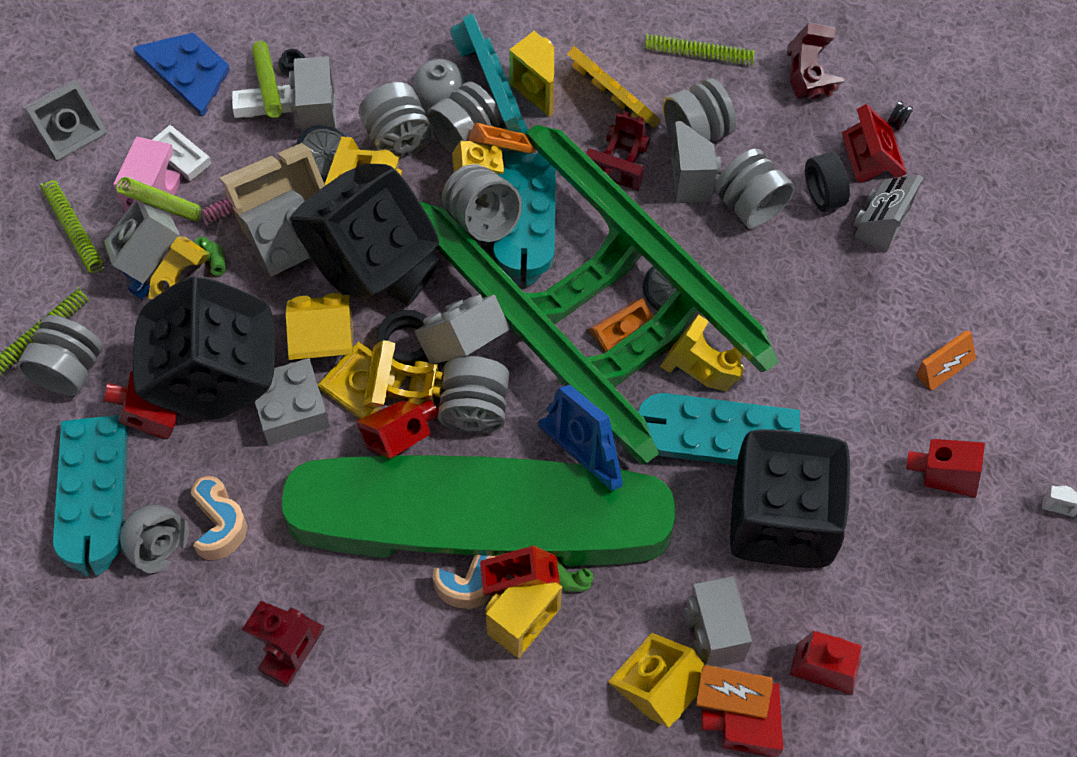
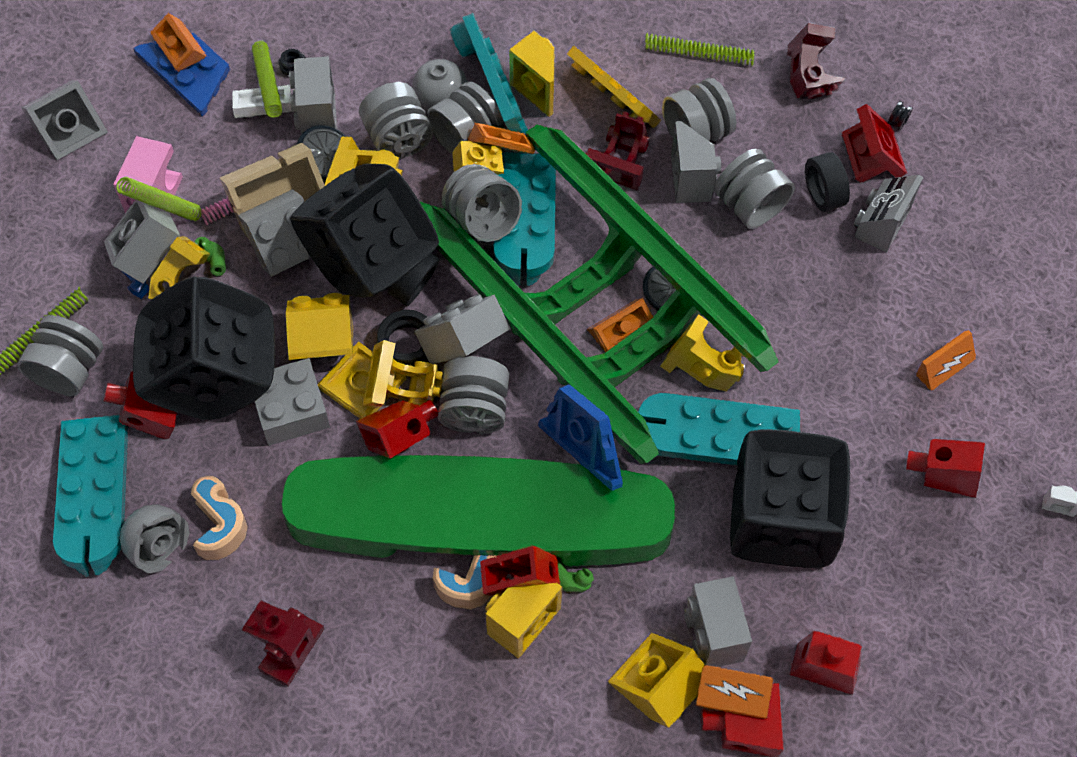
(73, 217): lime piece -> none
(177, 42): none -> orange slope
(186, 156): white plate -> none

